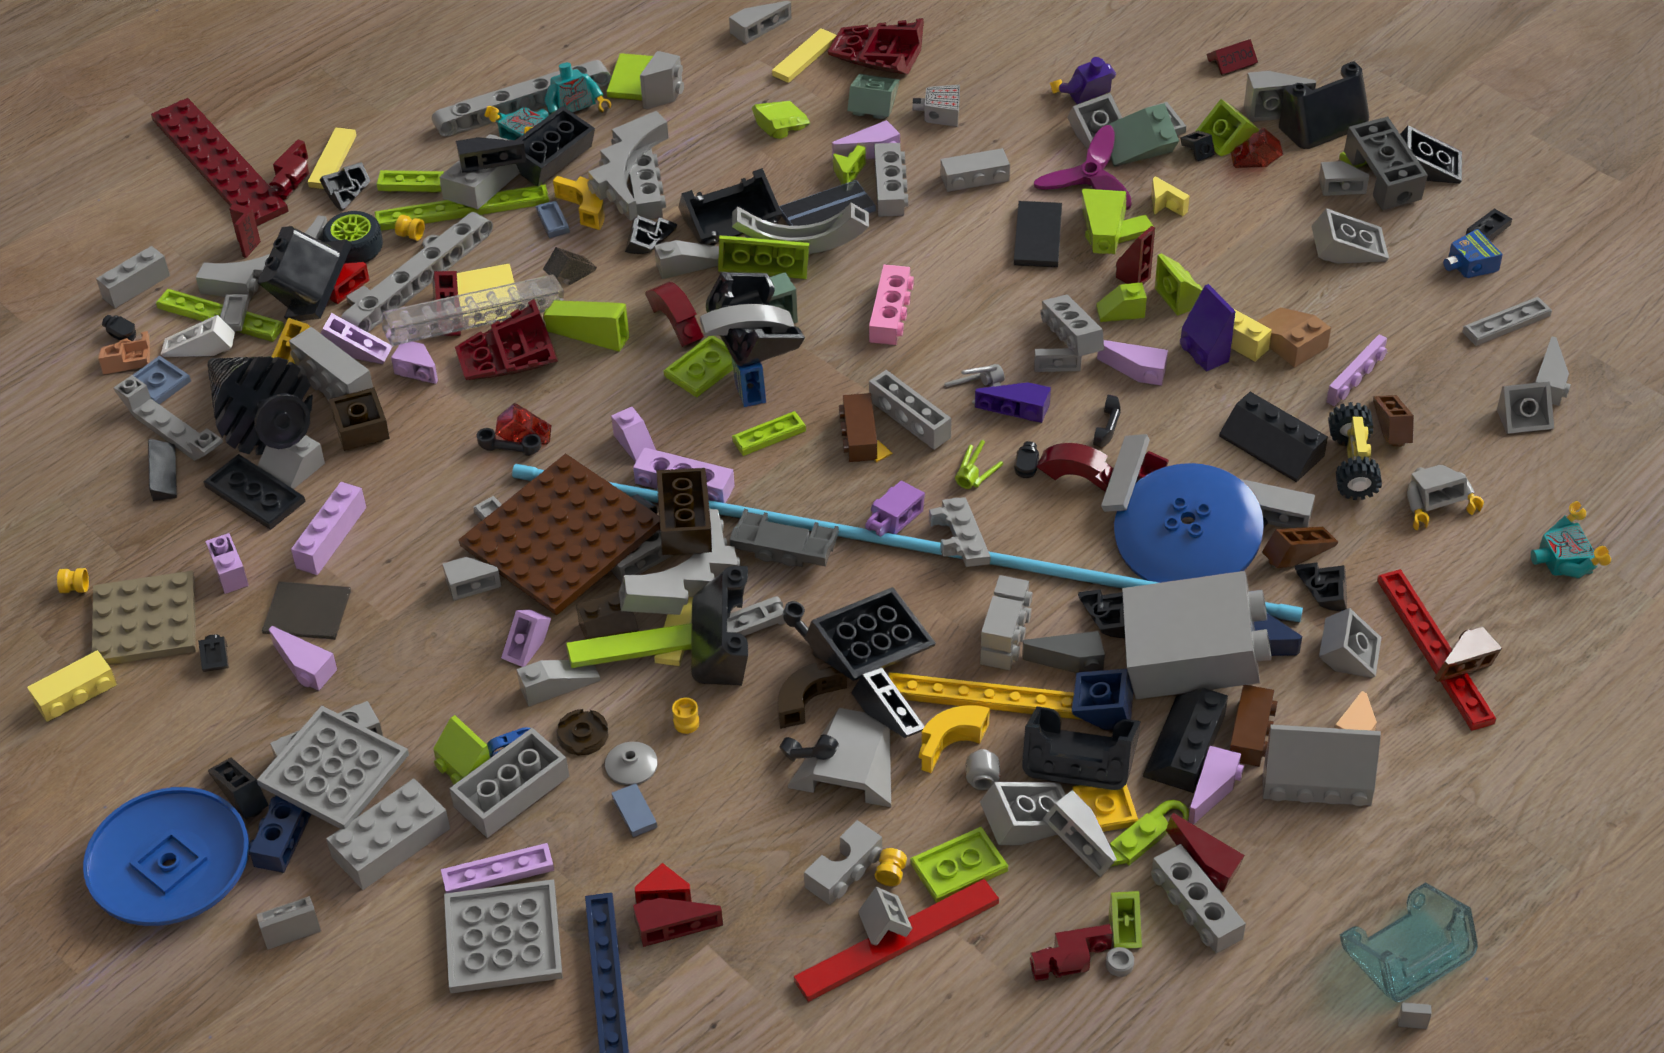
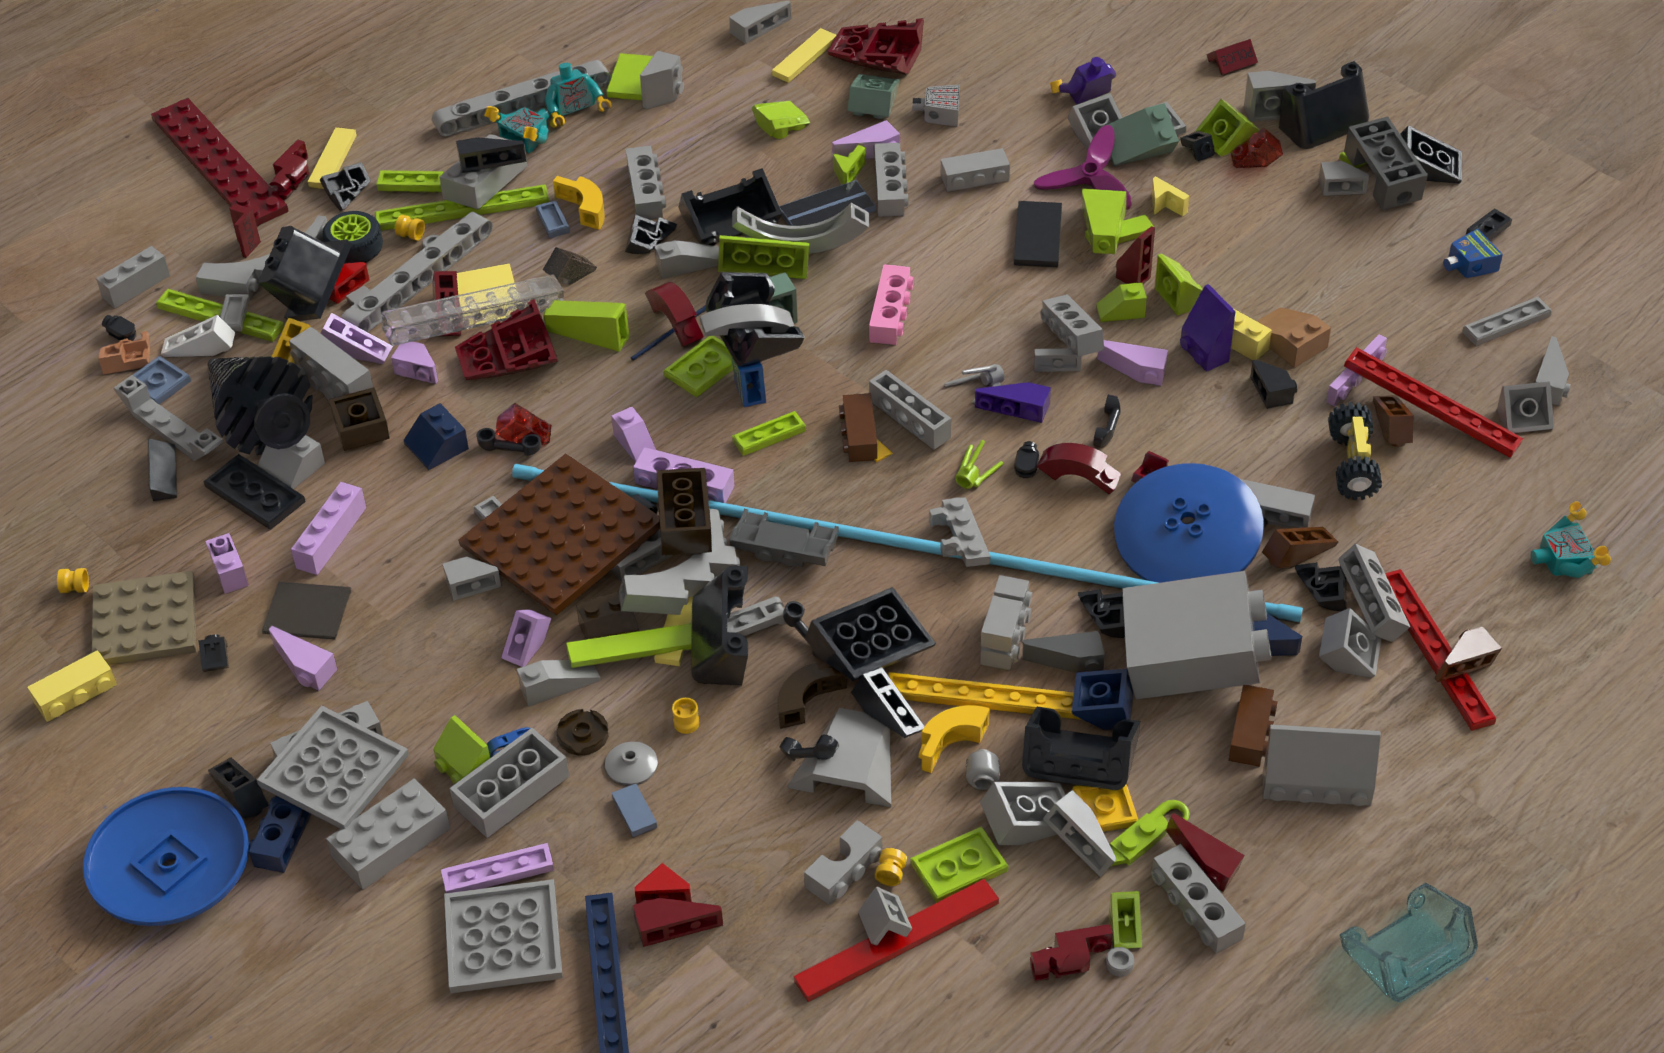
(288, 922): light grey slope -> none
(436, 437): none -> dark blue slope
(554, 145): black slope -> none
(616, 161): light grey arch -> none
(661, 338): none -> dark blue piece
(895, 509): medium lavender brick -> none
(1125, 473): light grey tile -> none
(1187, 738): black slope -> none
(1215, 781): lavender slope -> none
(1273, 384): none -> black slope
(1274, 437): black slope -> none
(1348, 239): light grey slope -> none
(1358, 715): light nougat slope -> none
(1373, 593): none -> light grey brick
(1414, 1015): light grey tile -> none
(1433, 402): none -> red tile
(1437, 488): light grey torso -> none

